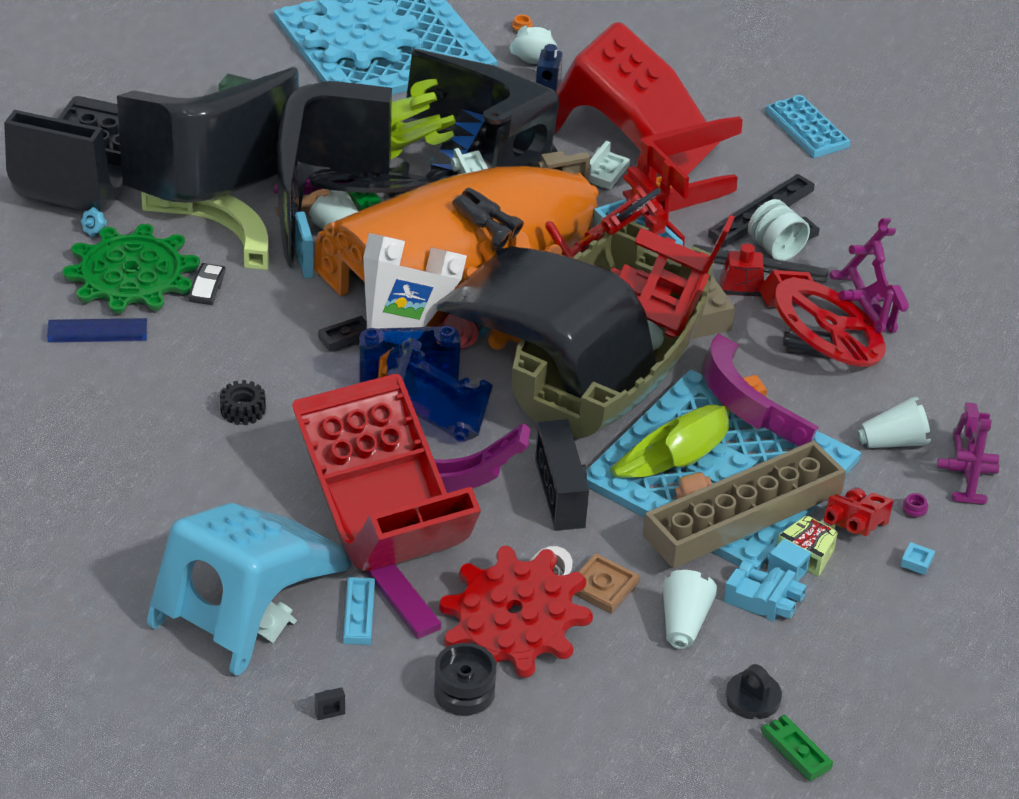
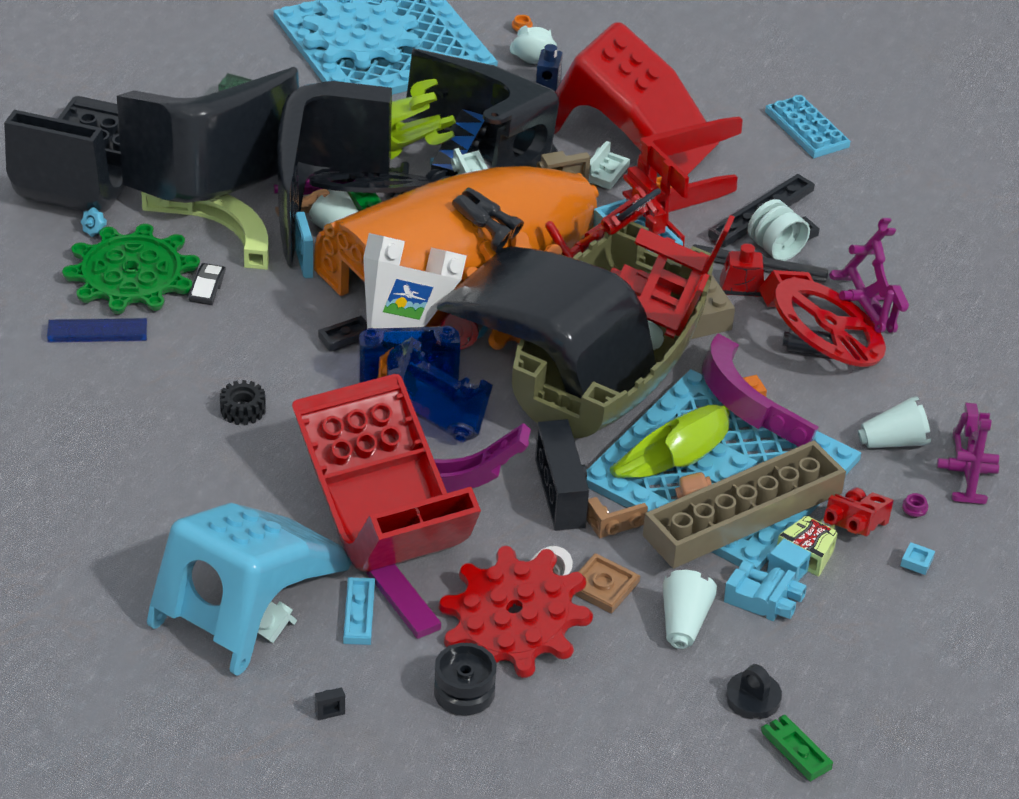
(615, 522): none -> medium nougat bracket

